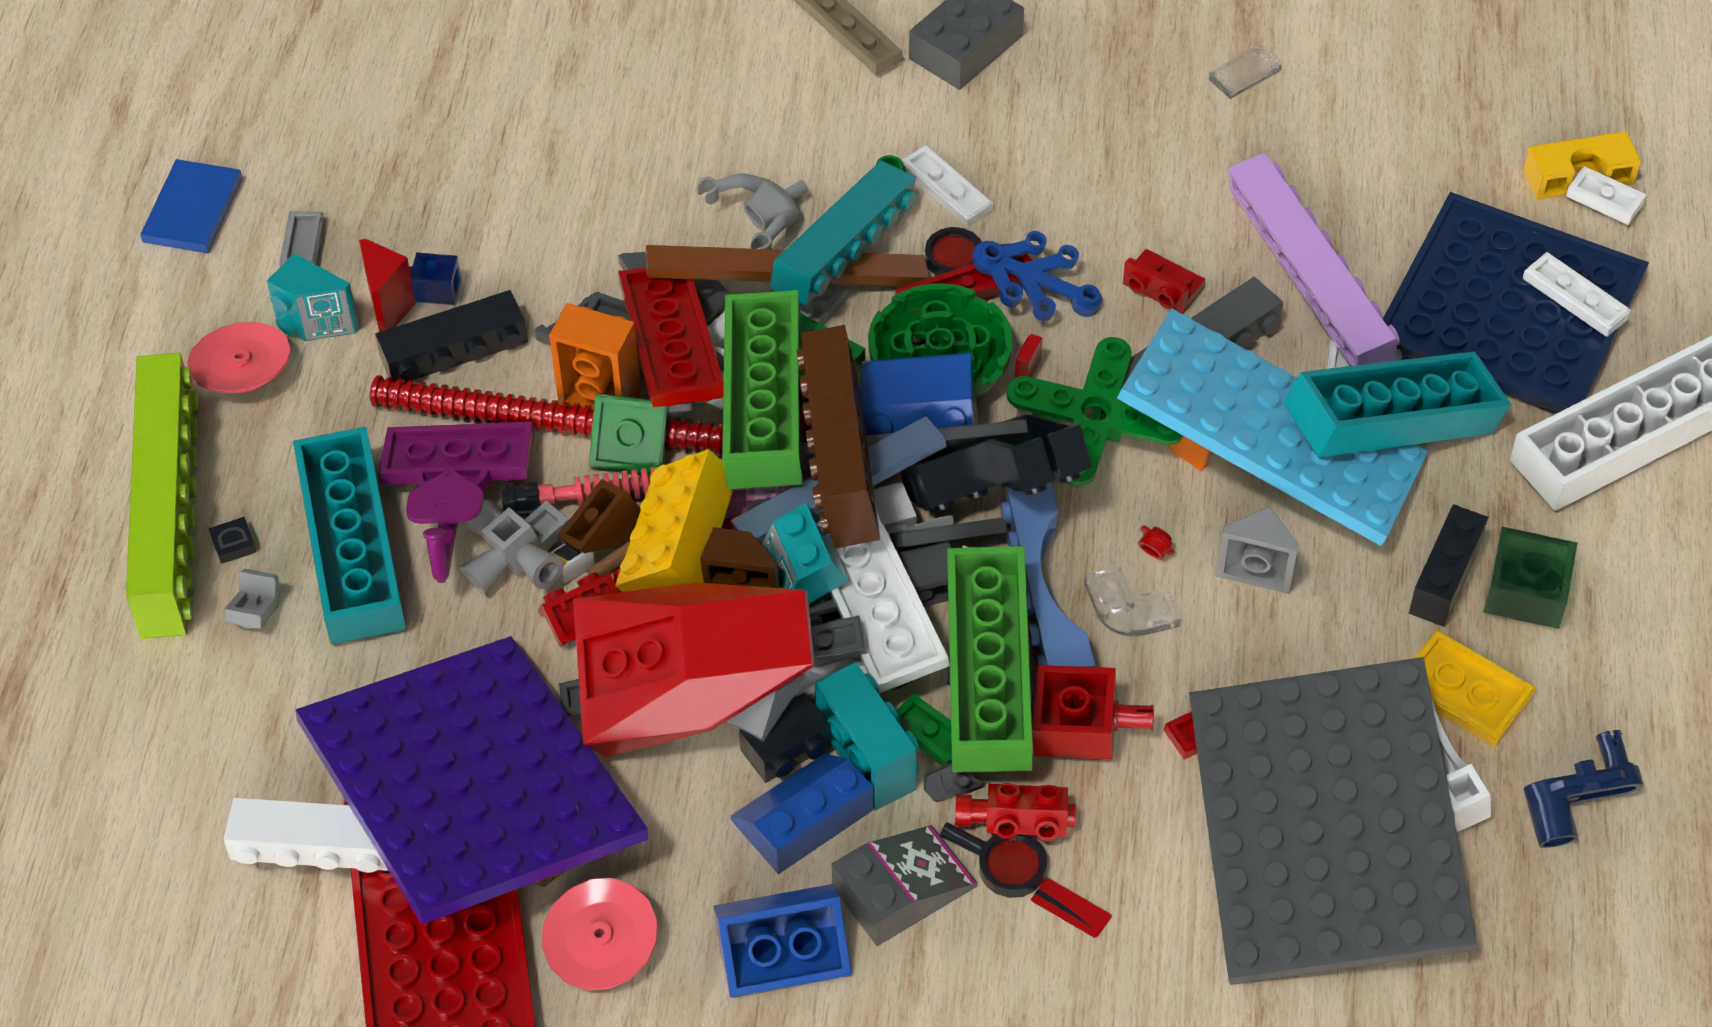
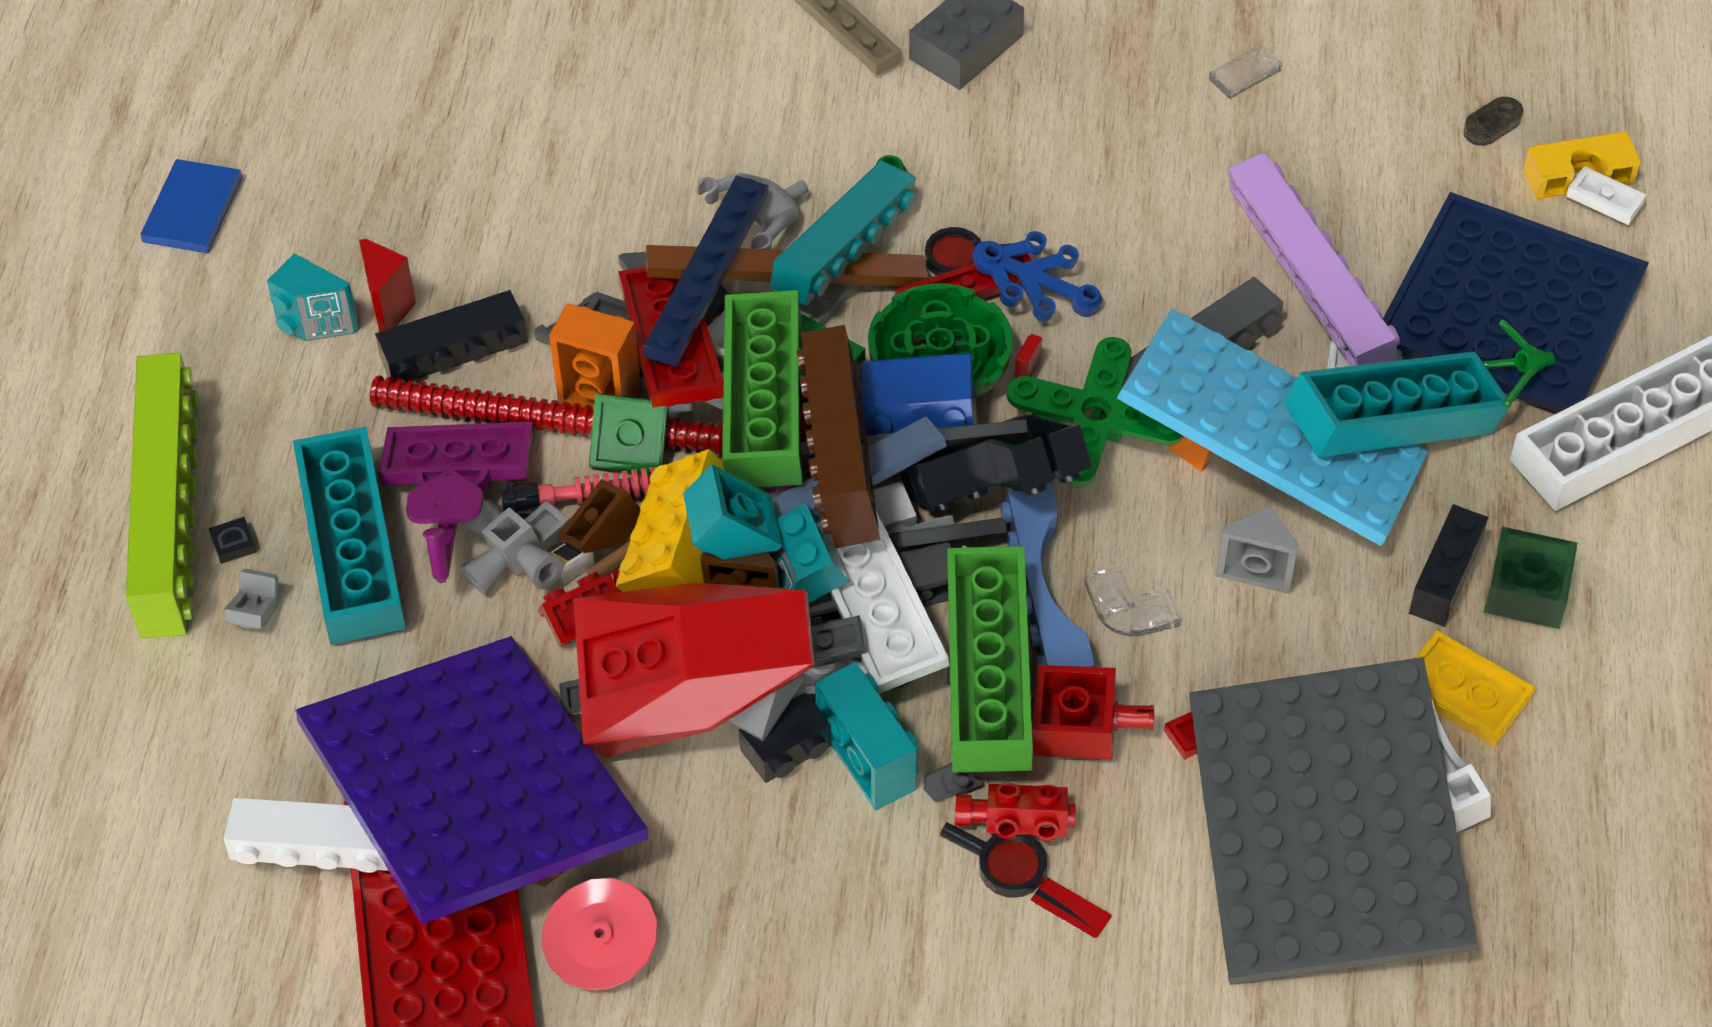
(239, 357): coral piece -> none
(303, 236): light grey tile -> none
(435, 278): clear blue brick -> none
(705, 271): none -> dark blue plate
(730, 516): none -> teal slope
(782, 940): blue slope -> none
(805, 810): blue slope -> none
(899, 881): dark grey slope -> none
(928, 727): green plate -> none
(947, 186): white tile -> none
(1156, 542): red plate -> none
(1162, 280): red bracket -> none
(1493, 121): none -> clear smoke plate
(1526, 360): none -> green plant
(1551, 798): dark blue piece -> none
(1577, 294): white tile -> none

